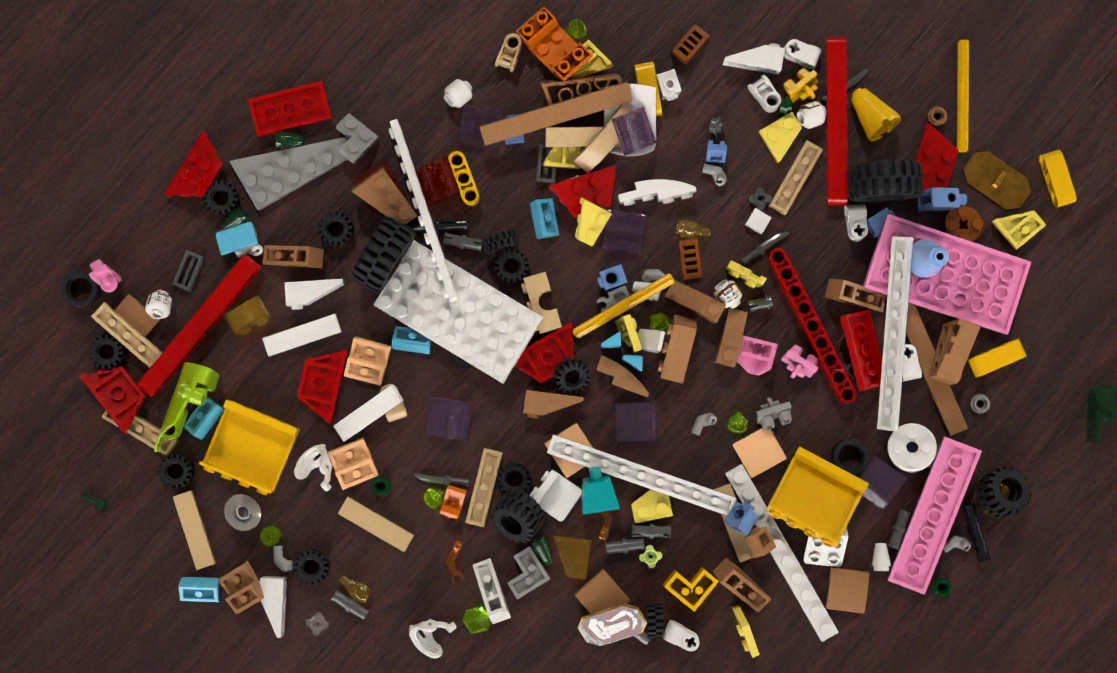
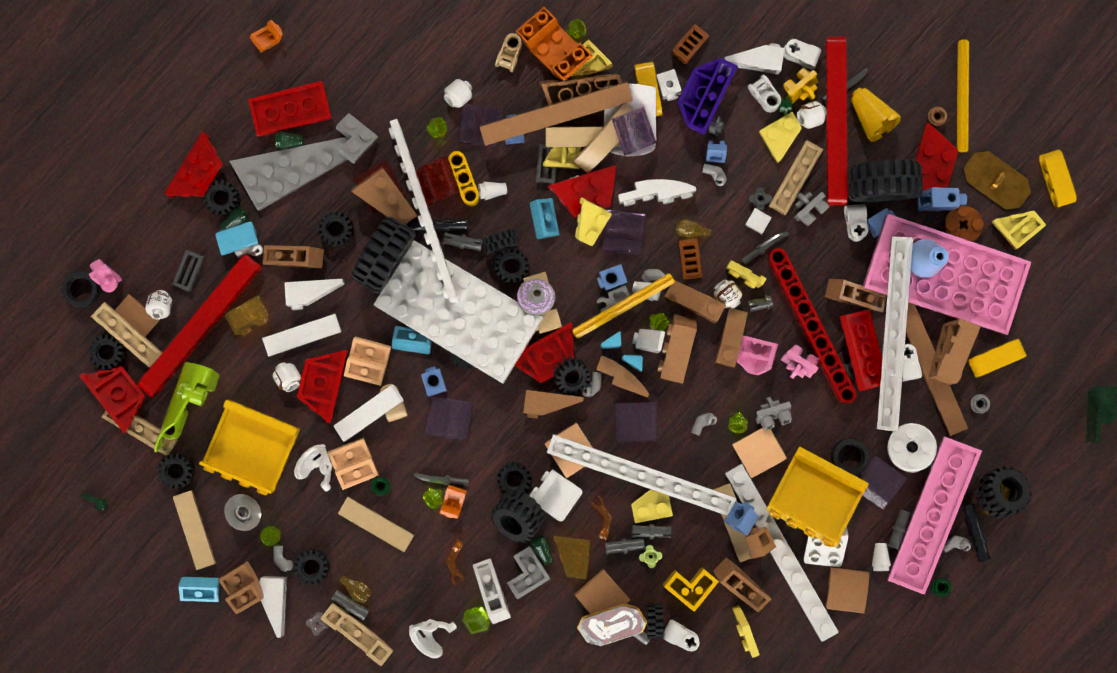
(203, 418): medium azure slope -> none
(267, 36): none -> orange bracket
(286, 377): none -> white head
(357, 633): none -> tan slope
(433, 390): none -> medium blue brick
(437, 127): none -> clear neon green tile
(484, 487): tan tile -> none
(490, 190): none -> white cone
(533, 304): none -> dish
(594, 386): none -> light grey arm
(598, 493): teal torso -> none
(628, 327): light yellow wing -> none
(705, 93): none -> dark purple wedge
(805, 214): none -> light grey hips

